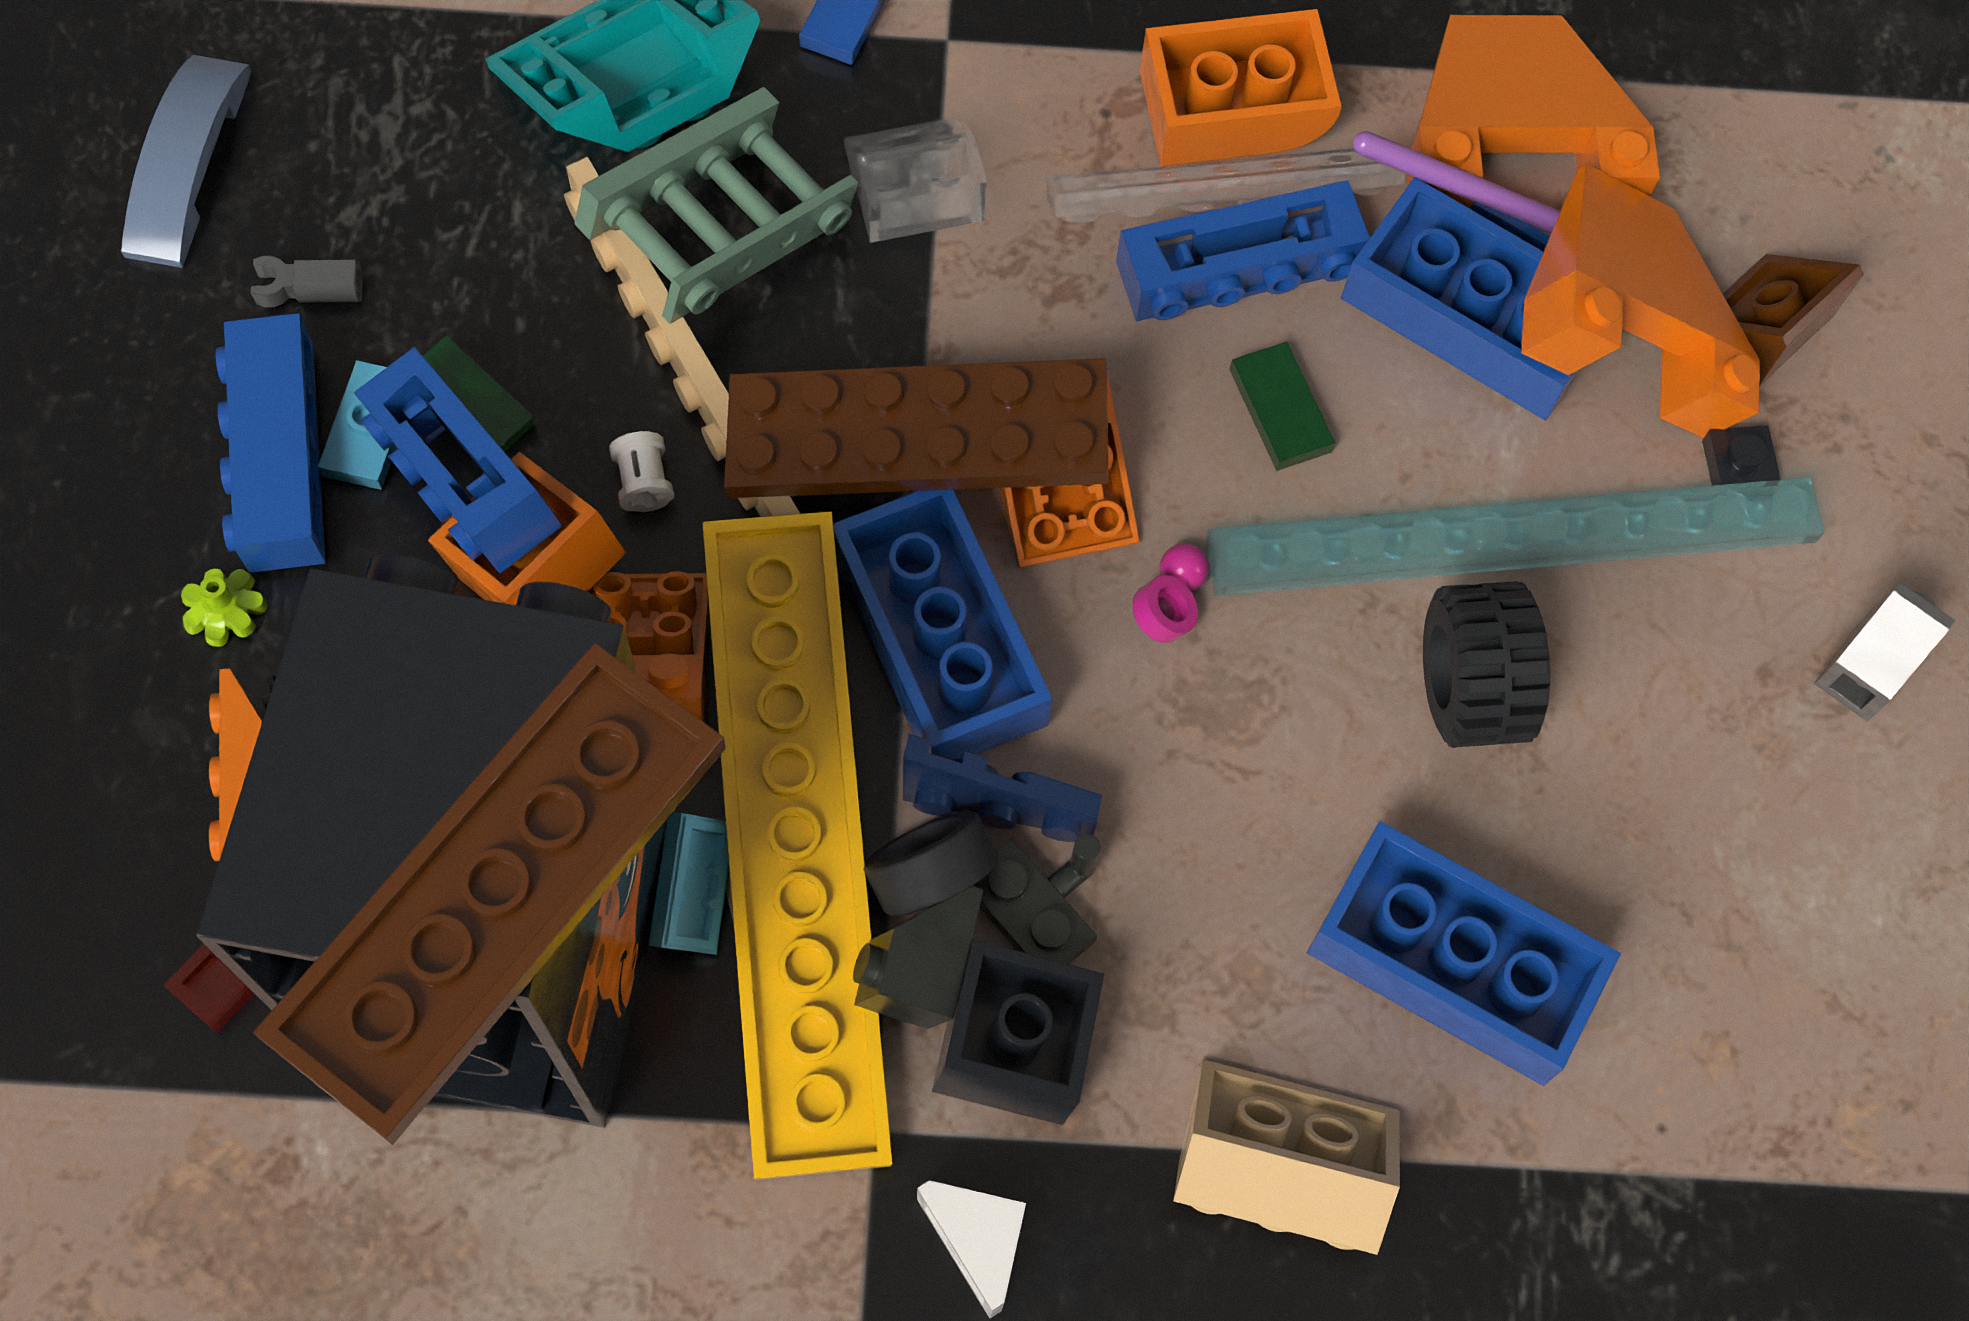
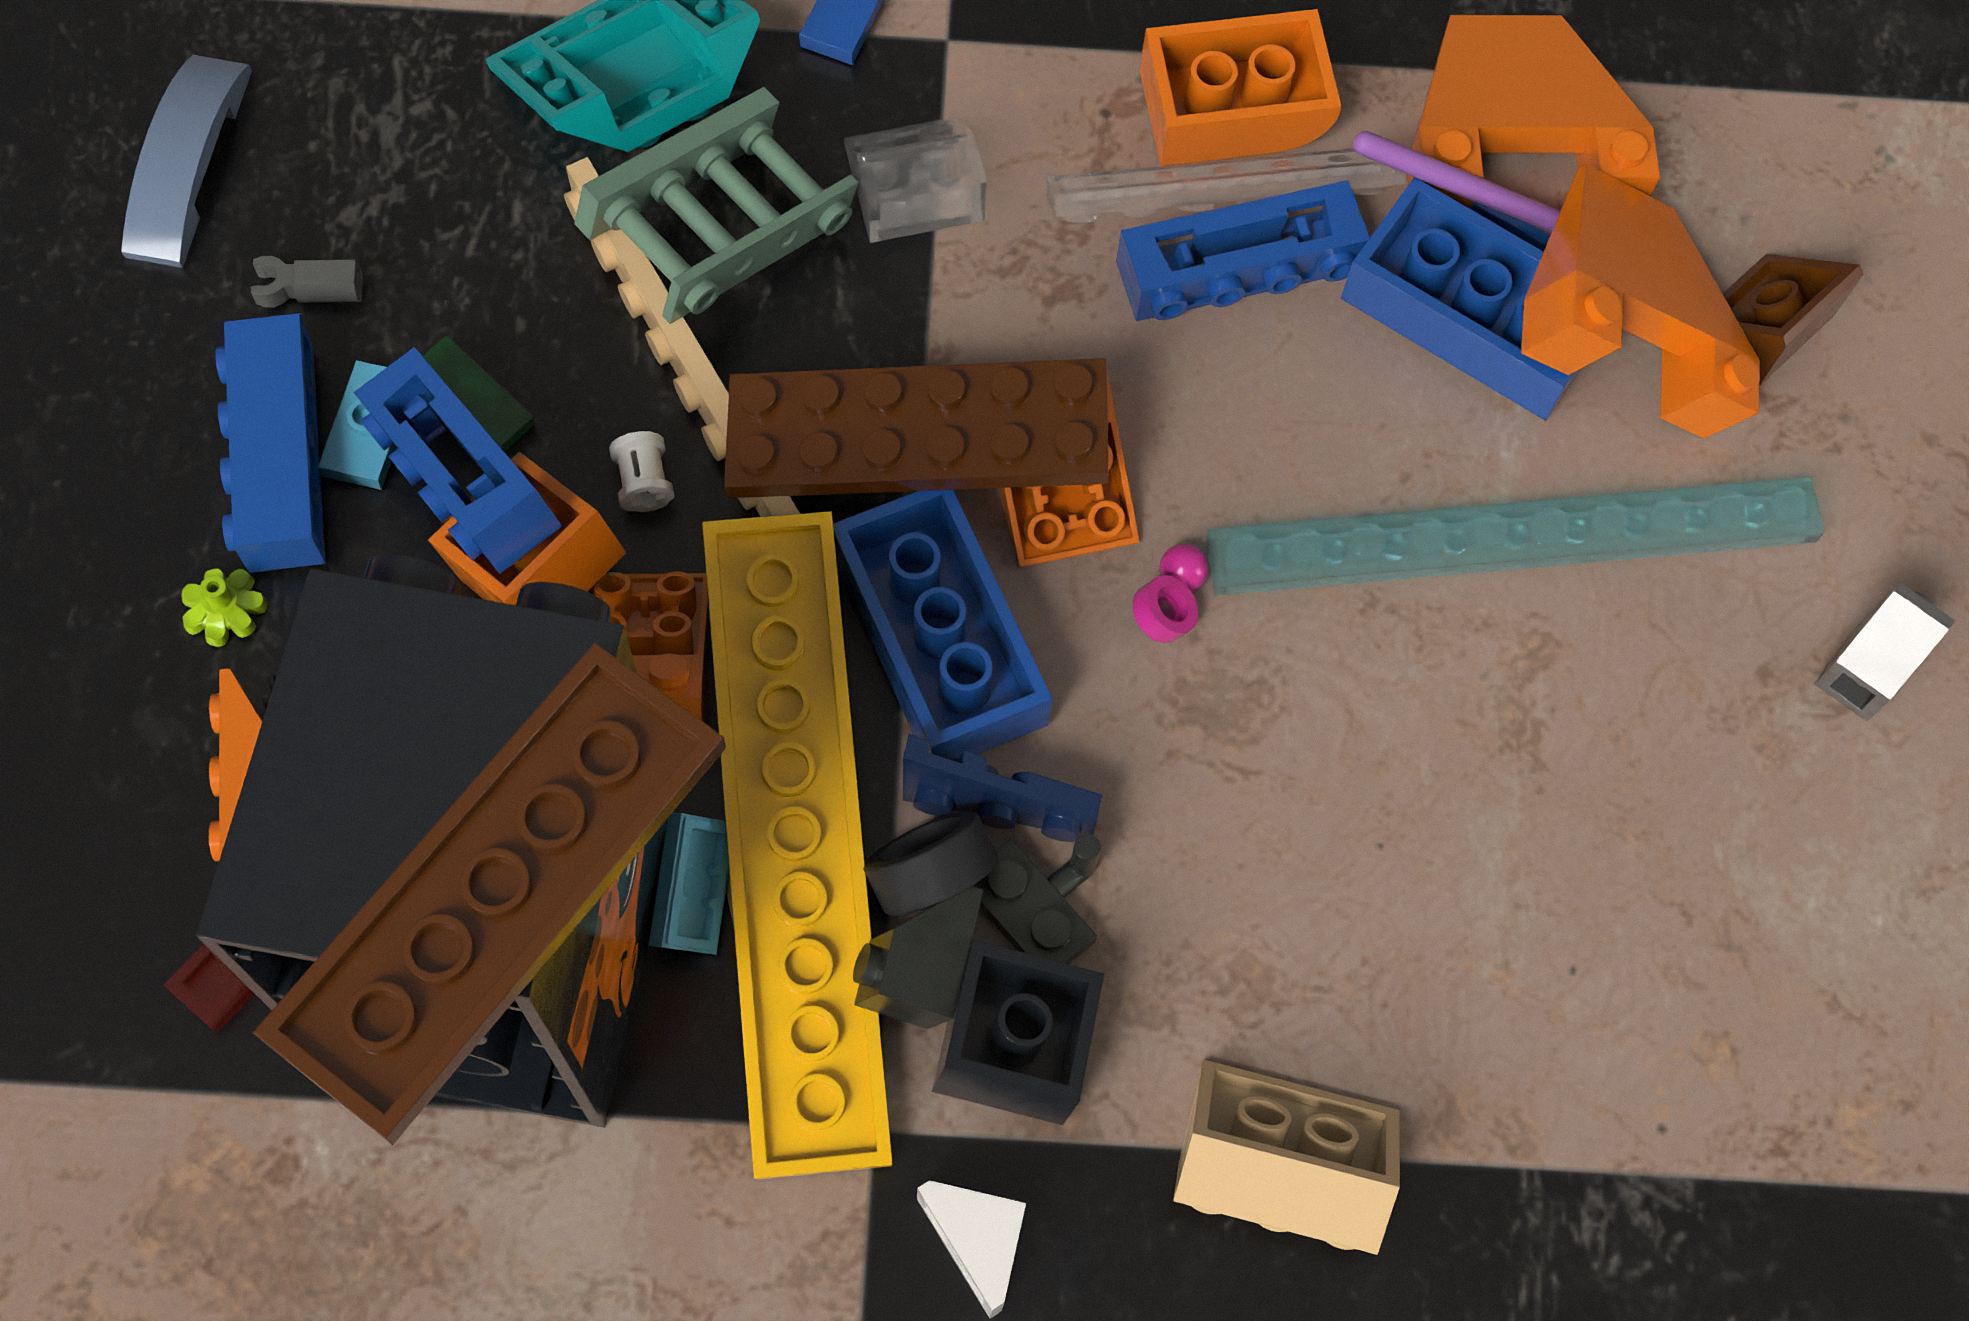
(1282, 406): dark green tile -> none
(1464, 954): blue brick -> none
(1486, 664): black tyre -> none
(1740, 455): black plate -> none

